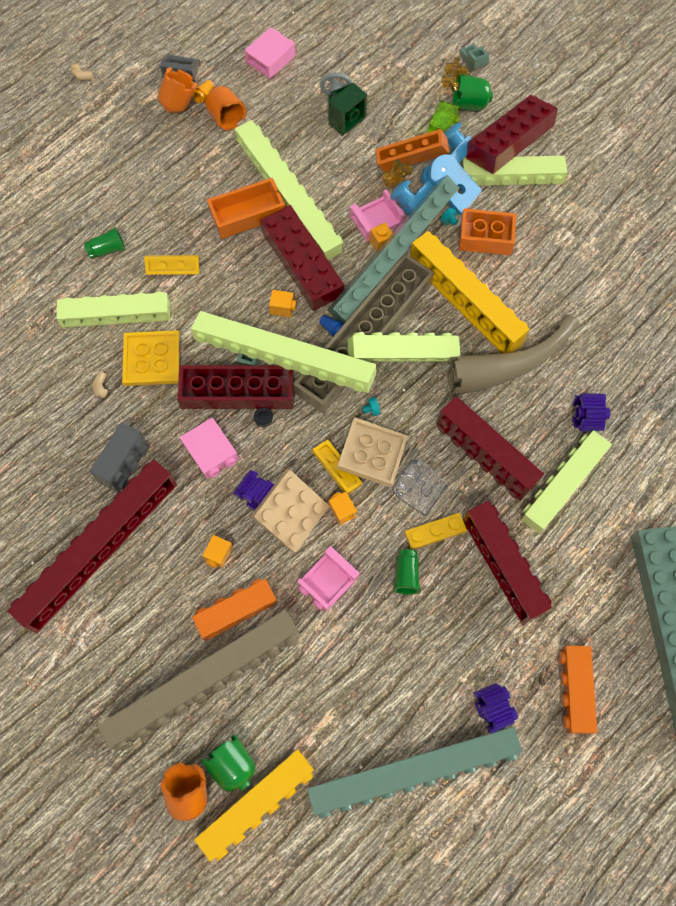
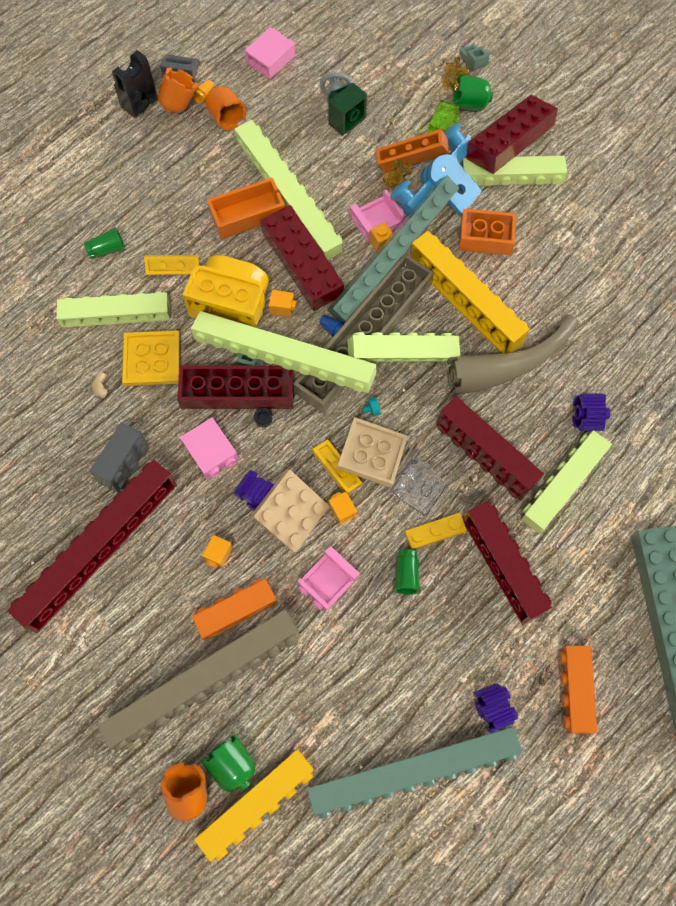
(81, 75): tan arm -> none
(135, 85): none -> black brick
(227, 290): none -> yellow brick
(449, 217): teal tile -> none

